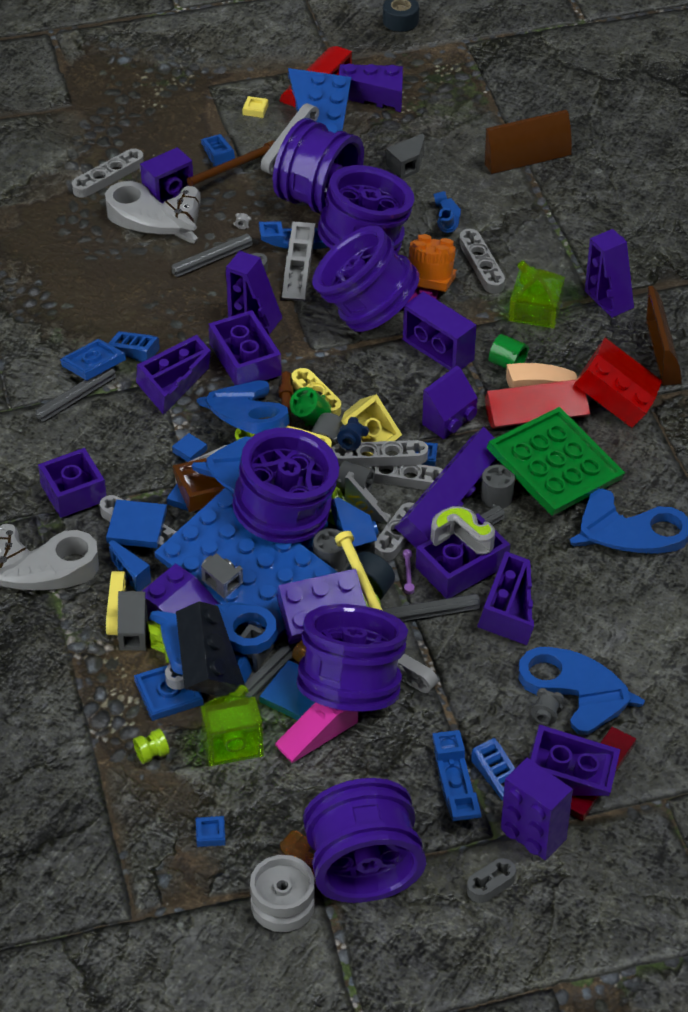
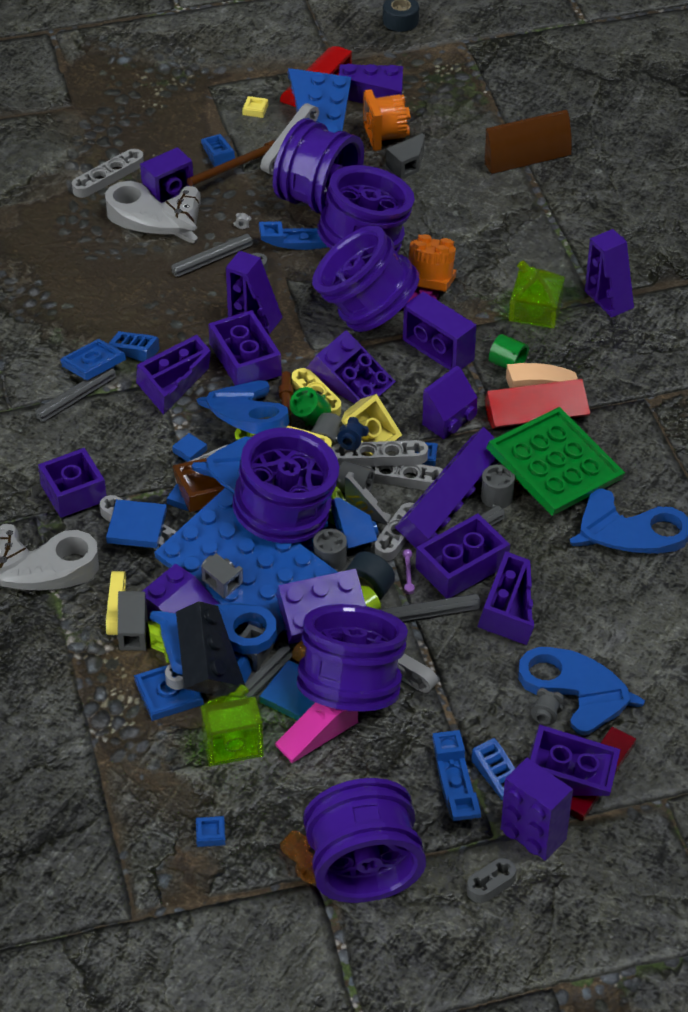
(136, 569): blue slope -> none
(151, 746): lime wheel -> none
(282, 893): light grey wheel -> none
(298, 261): light grey slope -> none
(345, 540): light yellow bar -> none
(350, 369): none -> dark purple slope
(385, 118): none -> orange piece
(449, 213): blue arm -> none
(464, 525): light grey animal -> none
(478, 261): light grey beam -> none
(619, 383): red slope -> none
(662, 339): reddish brown slope -> none

